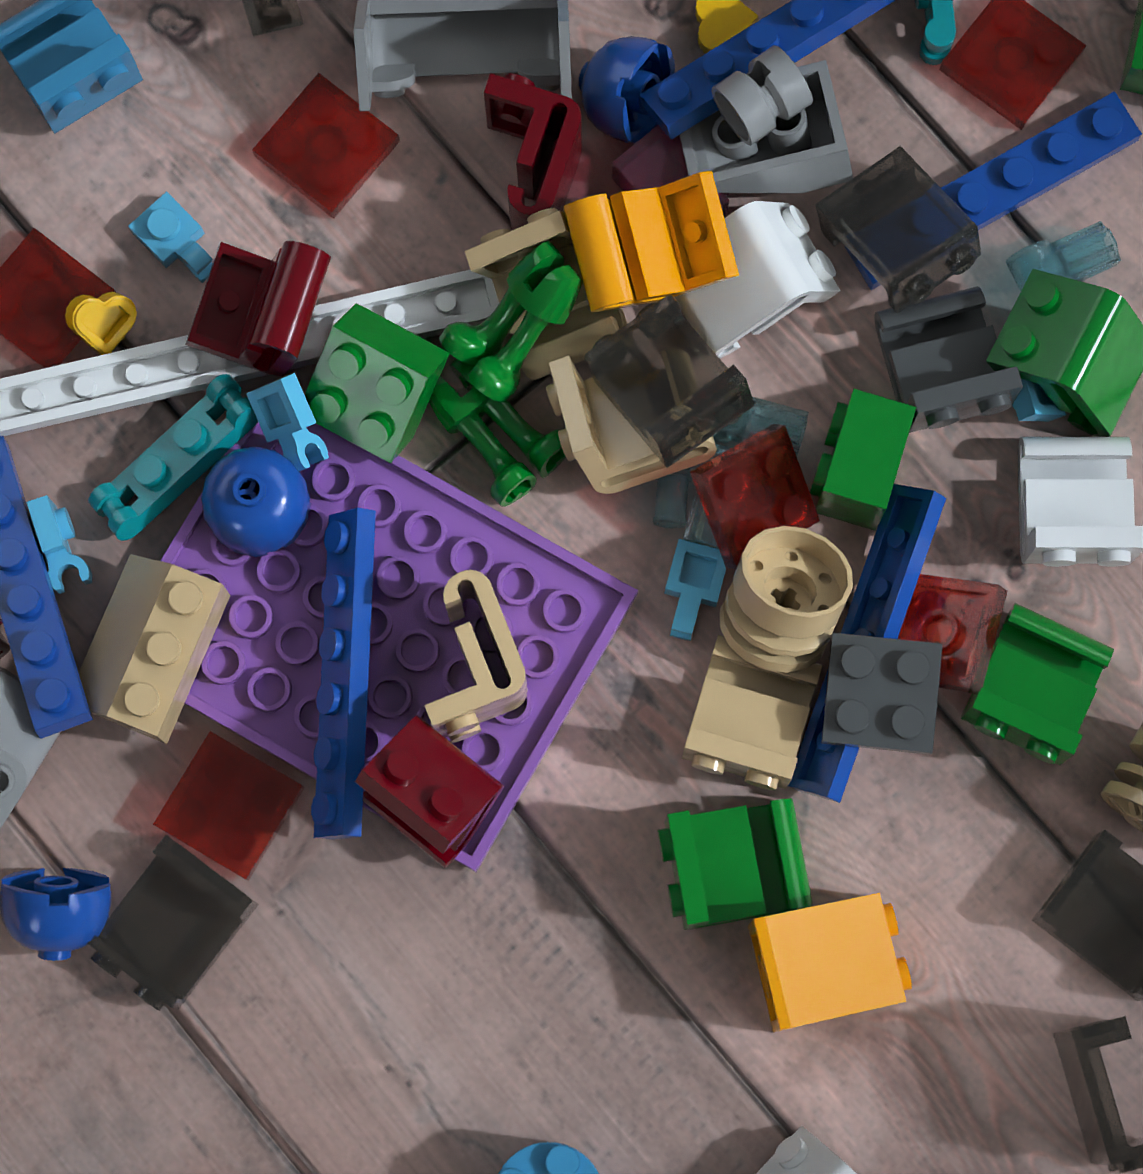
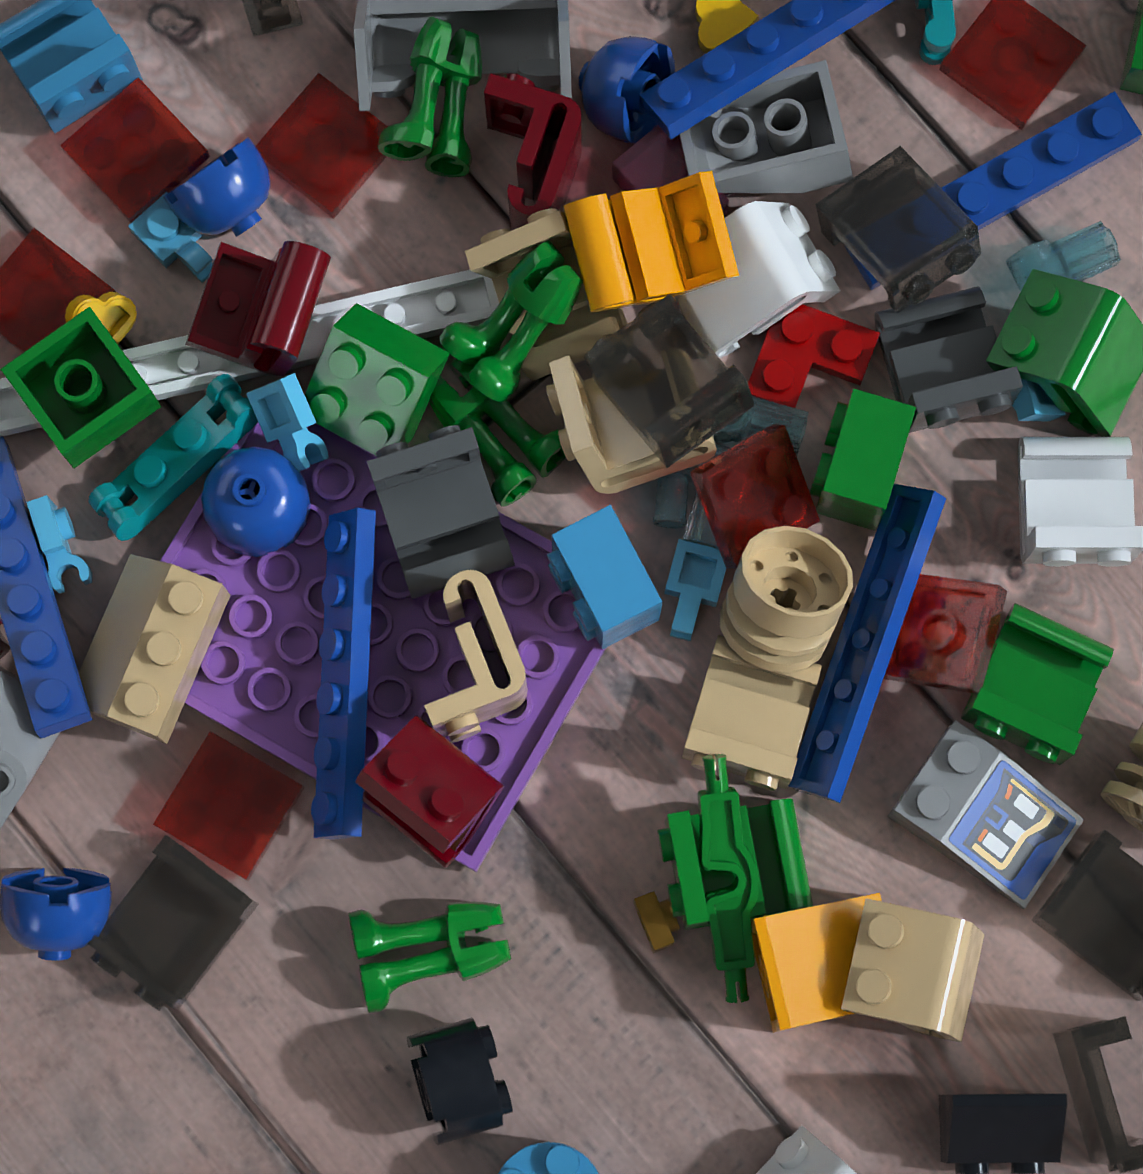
(81, 387): none -> green brick
(135, 150): none -> clear red plate
(224, 192): none -> blue cylinder
(383, 978): none -> green piece
(437, 64): none -> green piece
(440, 509): none -> dark grey piece
(458, 1079): none -> black brick
(604, 577): none -> dark azure brick
(656, 920): none -> pearl gold plate
(723, 849): none -> green piece
(766, 92): light grey wheel -> none
(808, 341): none -> red plate
(882, 693): dark grey plate -> none
(914, 969): none -> tan piece
(986, 814): none -> slope
(1001, 1130): none -> black slope

